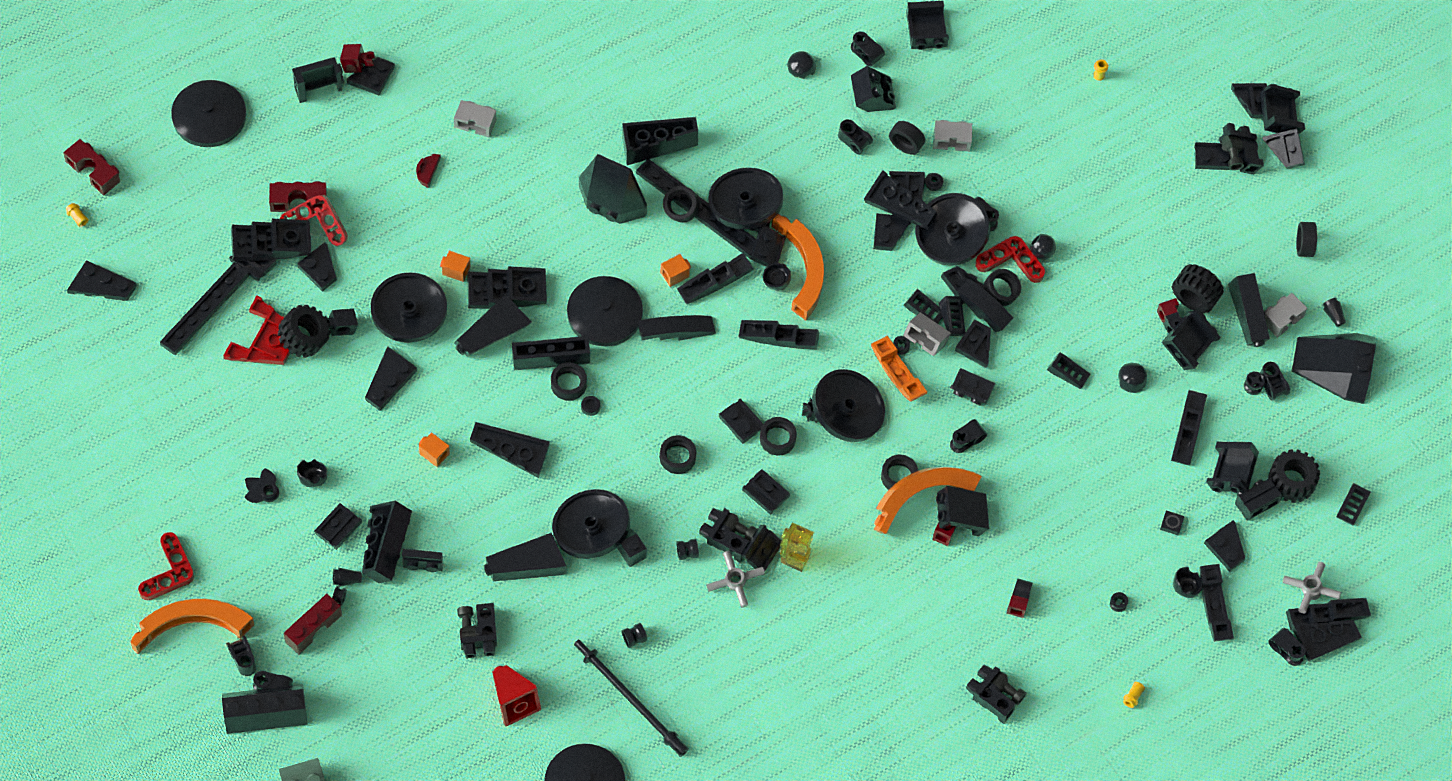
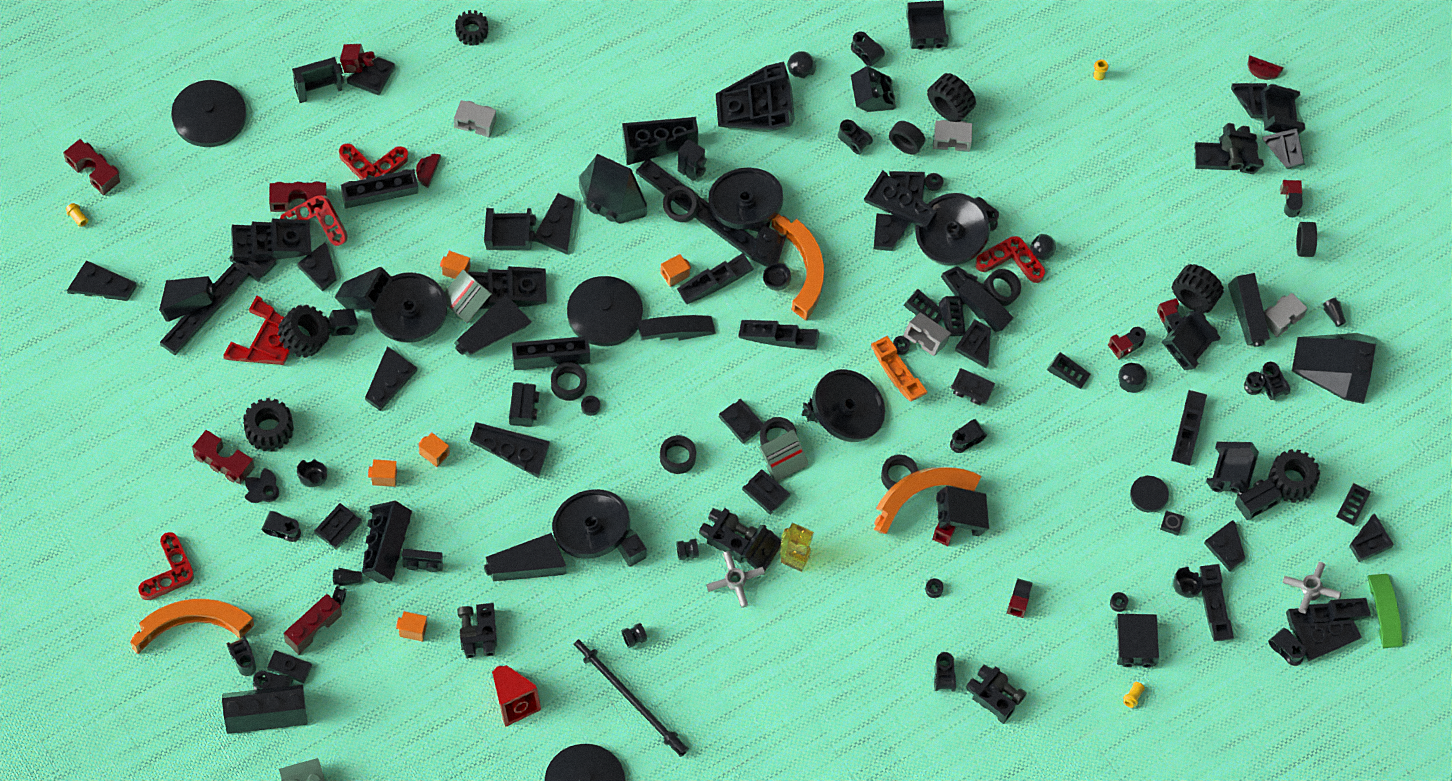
(185, 296): none -> black slope
(234, 468): none -> dark red arch
(268, 438): none -> black tyre
(280, 525): none -> black piece
(289, 666): none -> black plate
(364, 290): none -> black slope
(368, 168): none -> red beam
(379, 188): none -> black brick
(383, 473): none -> orange brick
(412, 626): none -> orange brick
(466, 296): none -> sand green slope
(471, 18): none -> black tyre
(509, 230): none -> black panel
(522, 404): none -> black brick
(557, 223): none -> black wing
(691, 160): none -> black brick
(758, 100): none -> black wedge
(784, 455): none -> sand green slope
(938, 584): none -> black bush
(944, 676): none -> black piece
(951, 97): none -> black tyre
(1127, 343): none -> leg
(1137, 640): none -> black panel
(1149, 494): none -> black tile
(1263, 69): none -> dark red tile
(1293, 193): none -> leg
(1370, 540): none -> black wing
(1387, 610): none -> bright green slope

